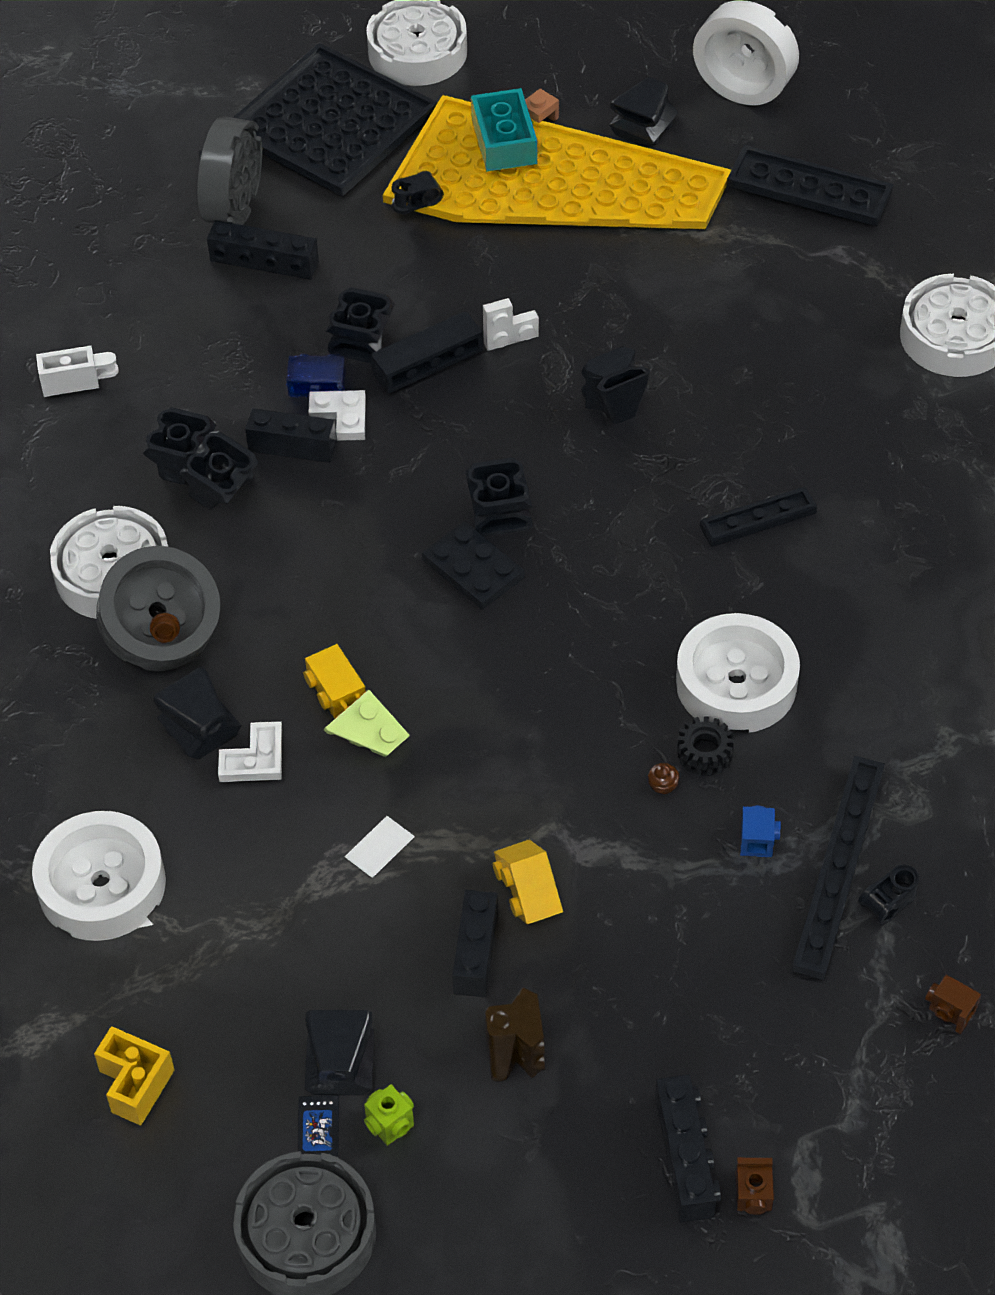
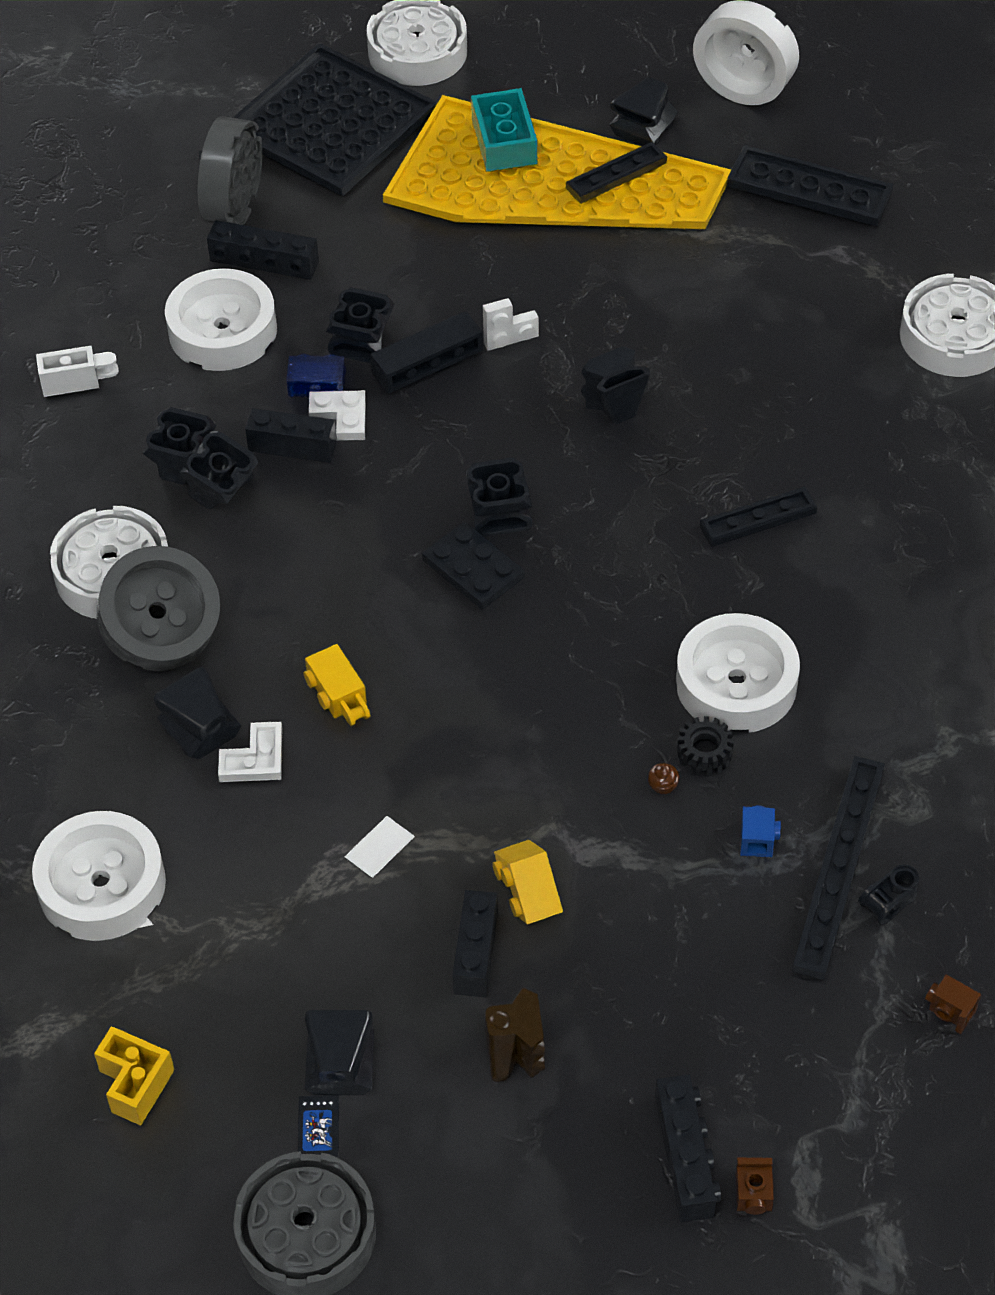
(164, 627): reddish brown plate -> none
(224, 297): none -> white brick
(369, 726): yellowish green wing -> none
(389, 1114): lime brick -> none
(417, 190): black piece -> none
(542, 105): nougat bracket -> none
(616, 172): none -> black tile

